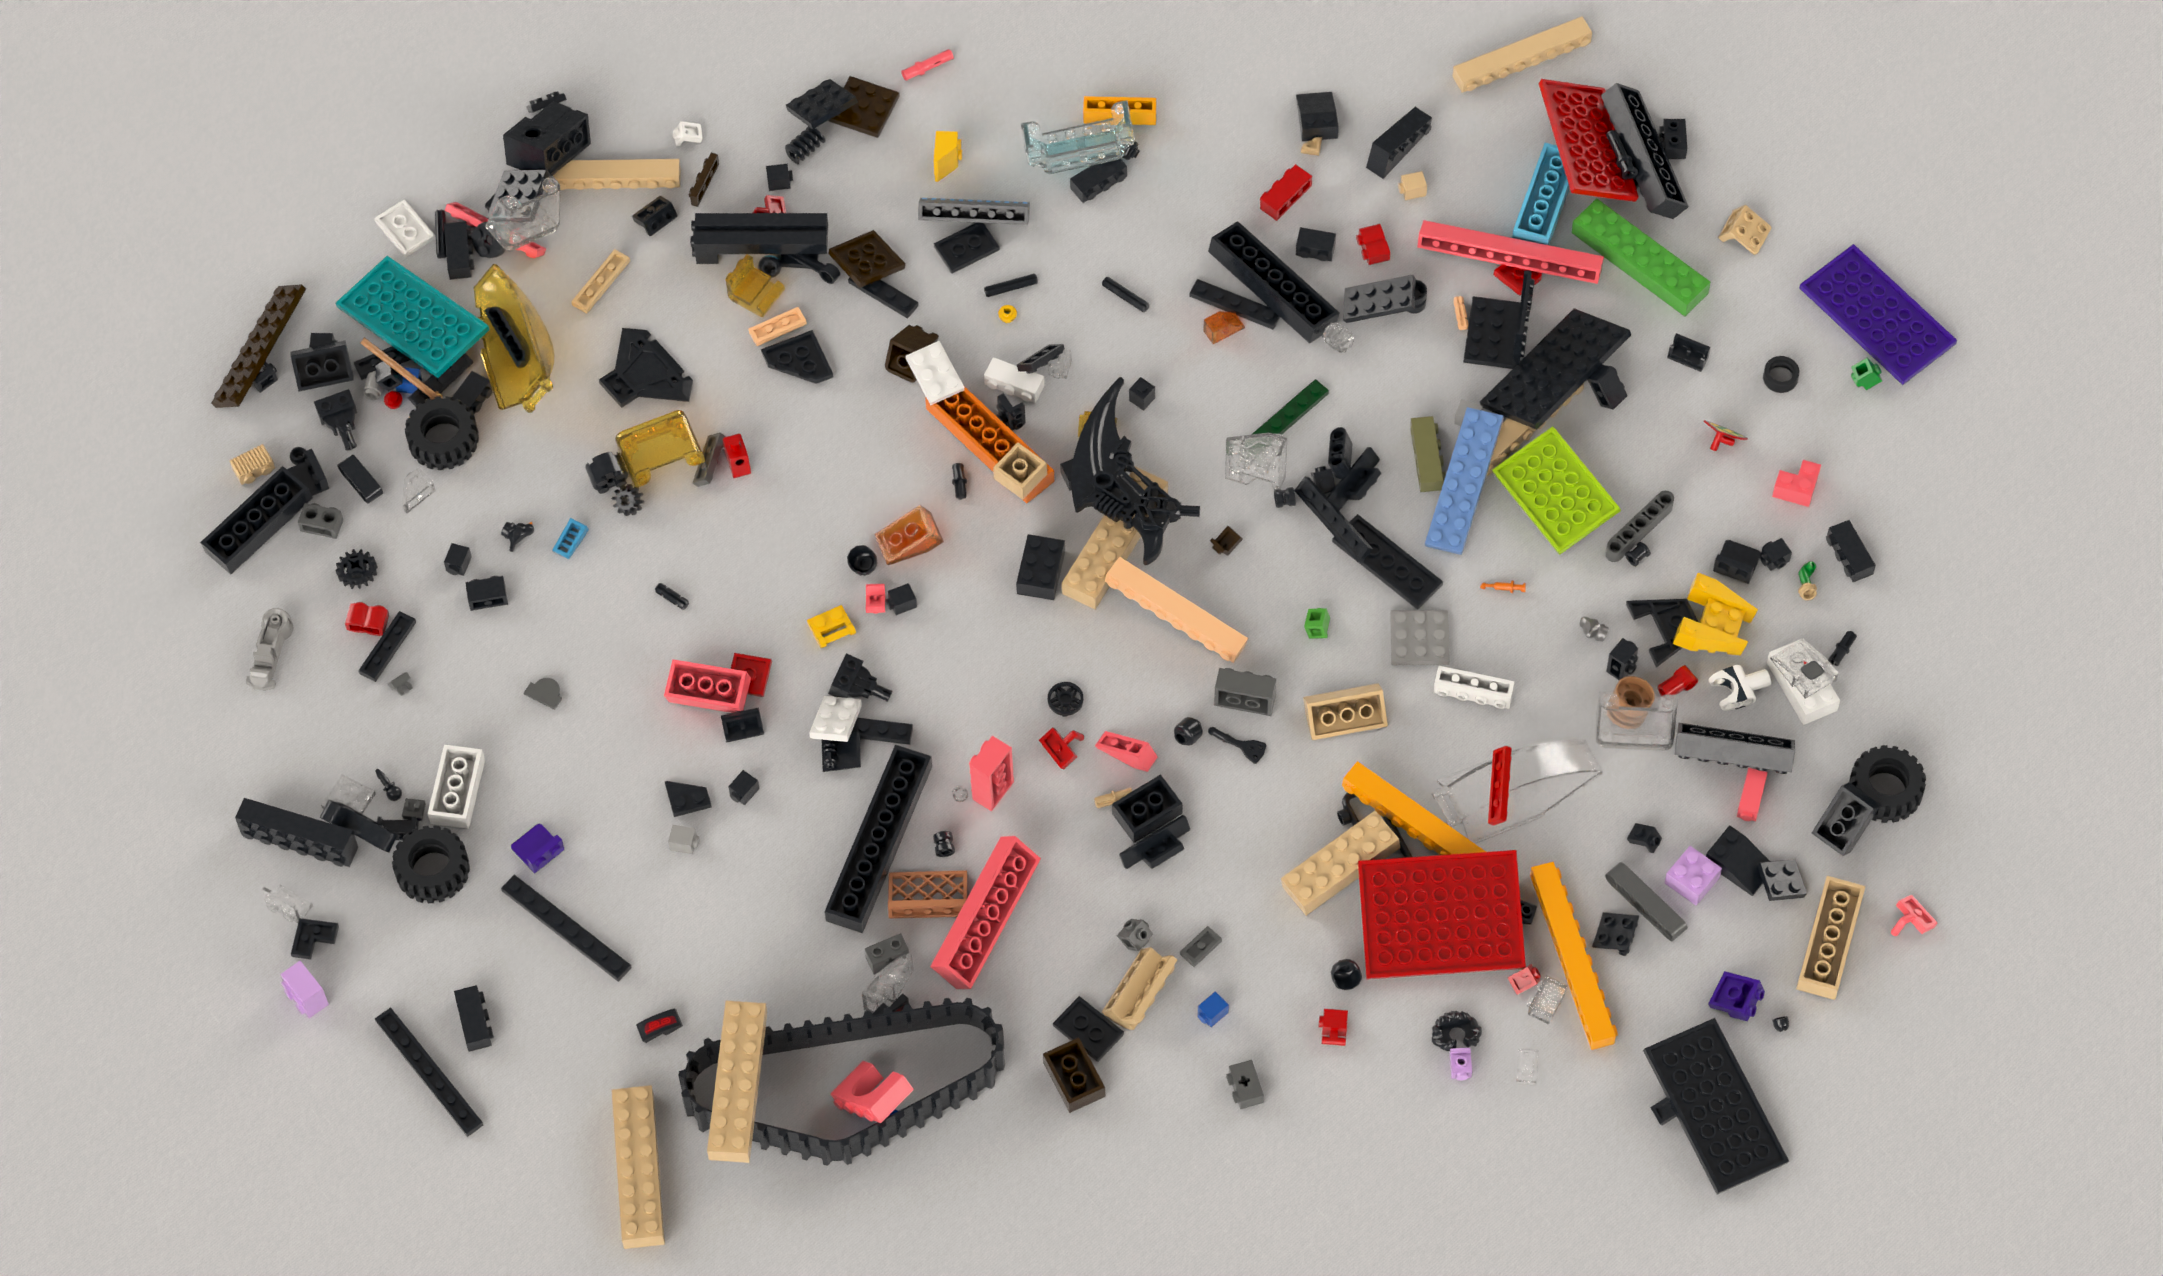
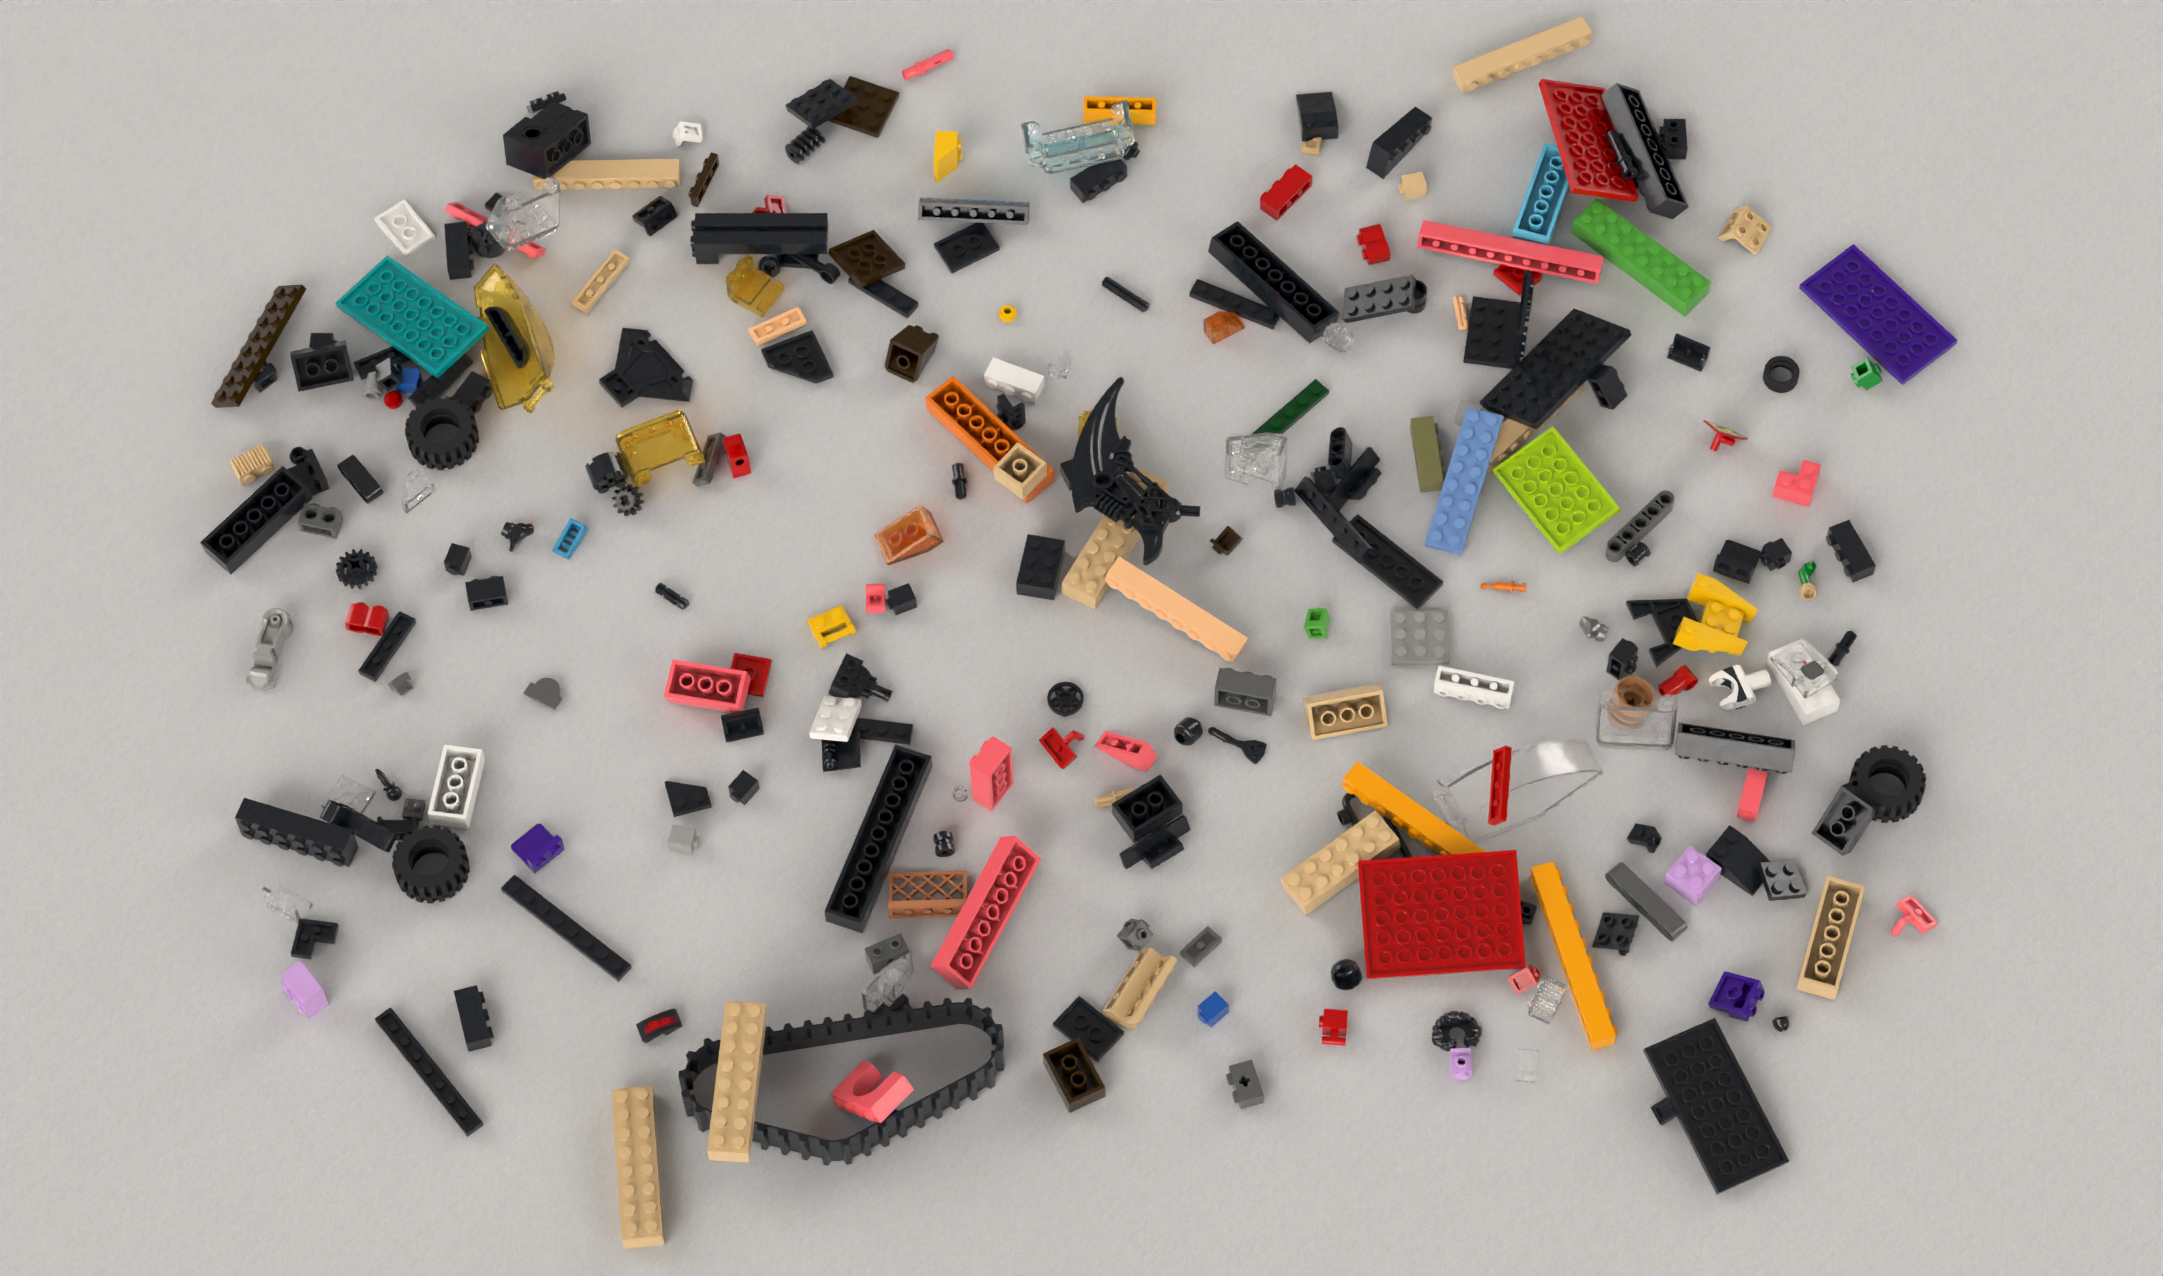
(338, 412): black brick -> none
(401, 370): medium nougat bar -> none
(440, 220): black axle -> none
(521, 185): plate -> none
(779, 177): black brick -> none
(862, 560): black hair -> none
(935, 372): white plate -> none
(1010, 285): black axle -> none
(1040, 358): black plate -> none
(1142, 393): black brick -> none
(1315, 244): black brick -> none

